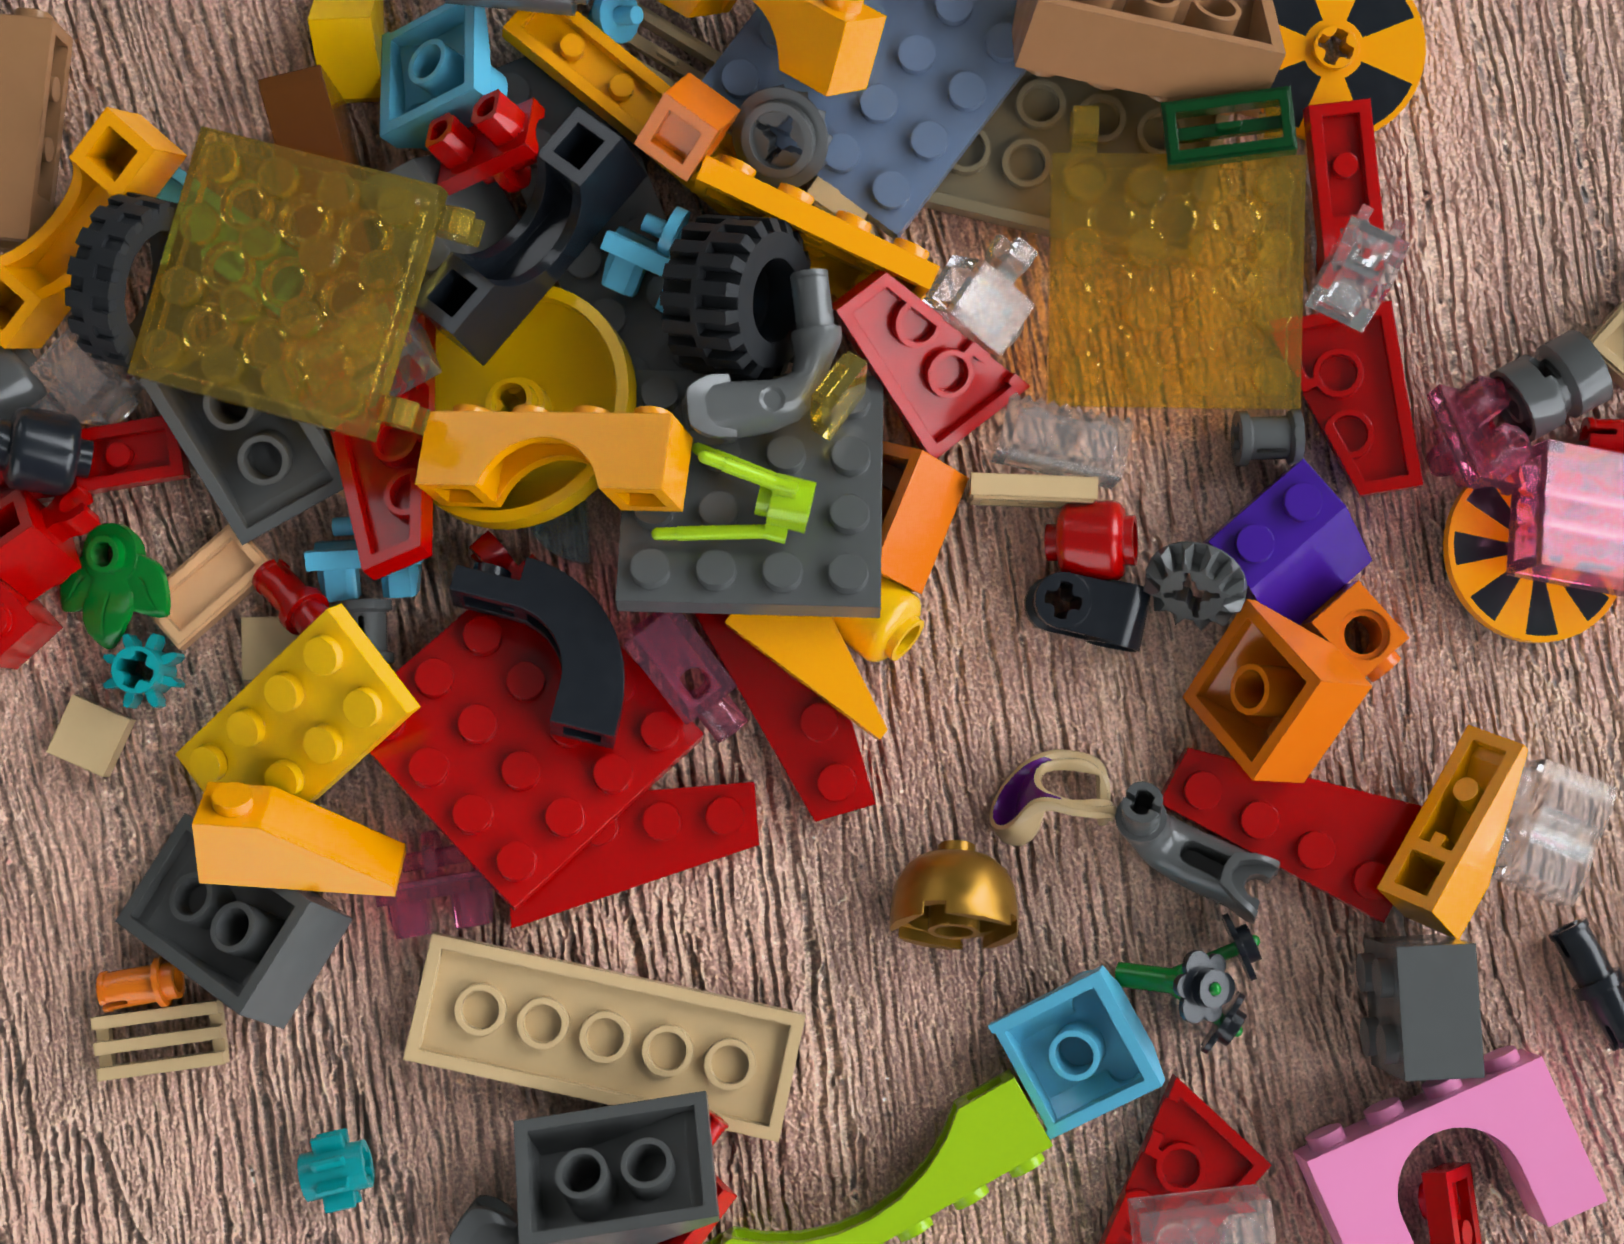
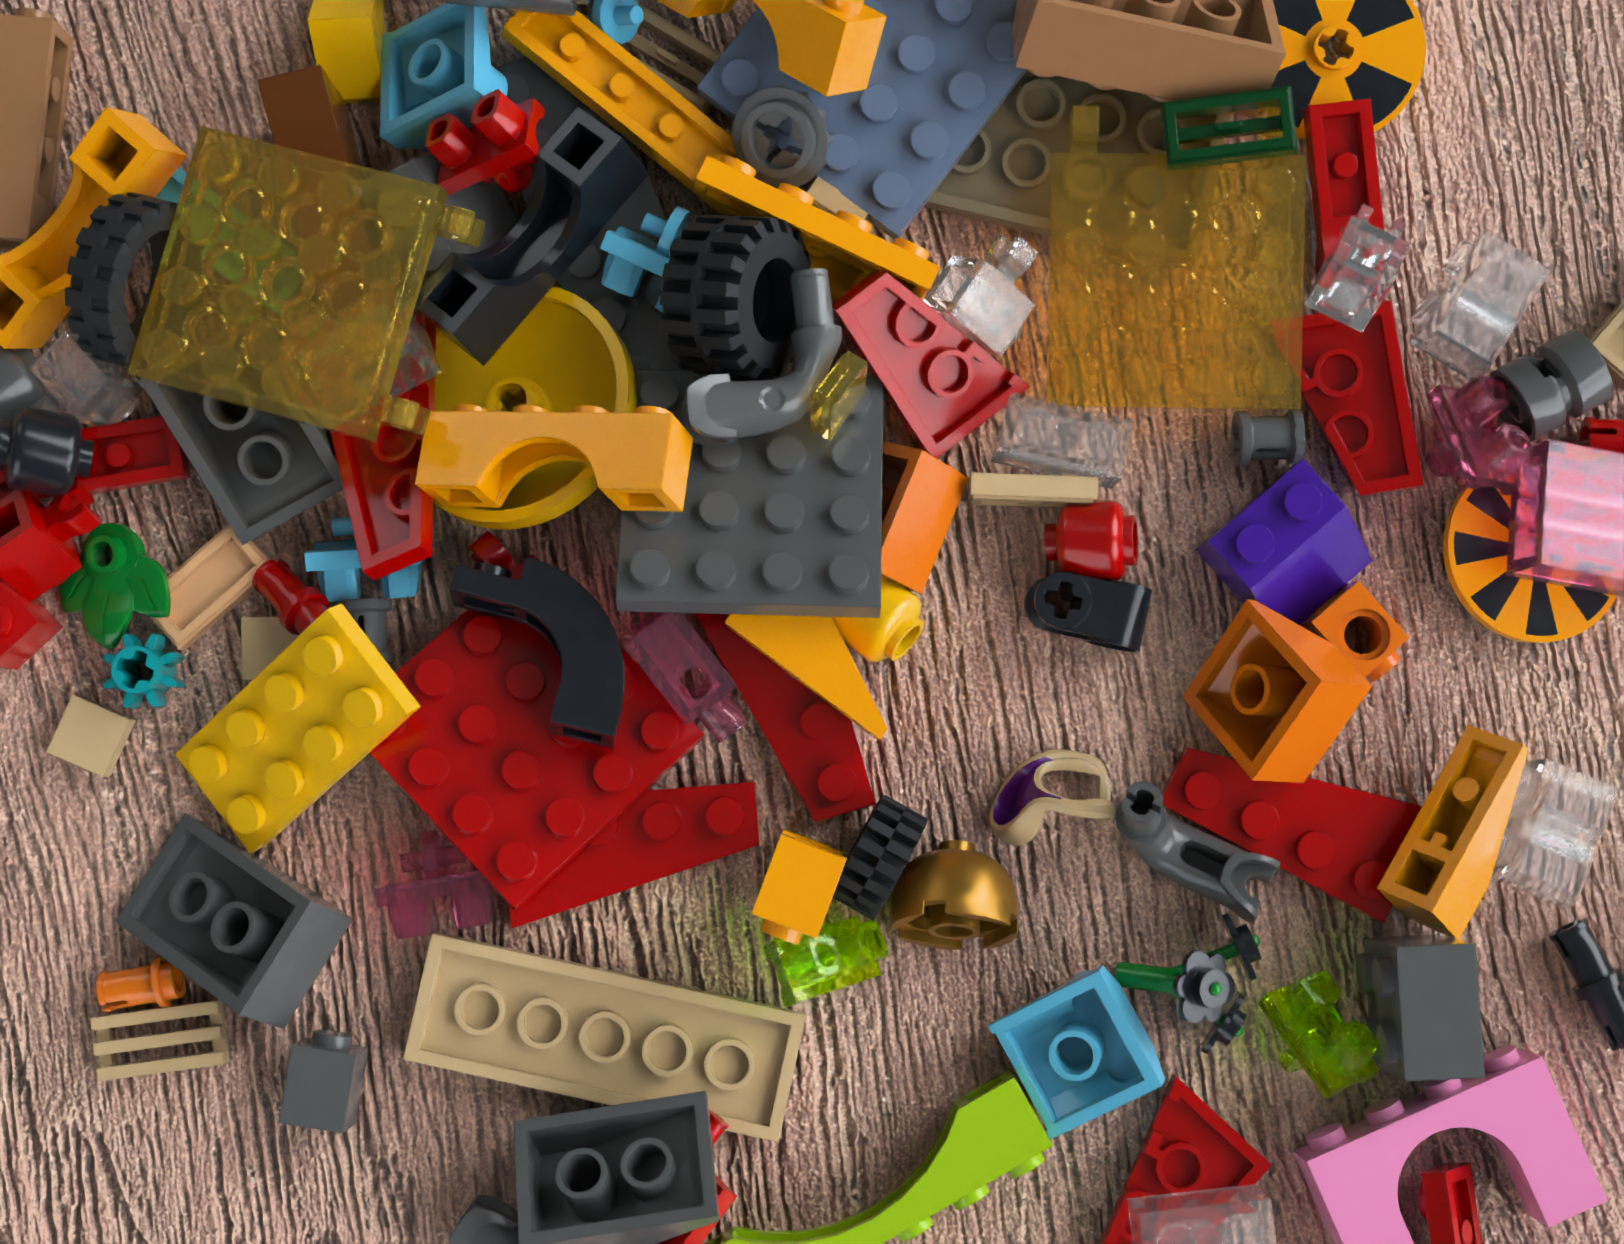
(284, 842): light orange slope -> none
(324, 1082): none -> dark grey brick
(335, 1170): teal gear -> none
(567, 535): clear light blue tile -> none
(687, 126): orange brick -> none
(781, 499): lime plant -> none
(798, 887): none -> light orange arch
(836, 960): none -> clear neon green hips
(879, 856): none -> black tyre
(1210, 570): dark grey gear -> none
(1318, 1037): none -> clear neon green hips
(1478, 305): none -> clear brick

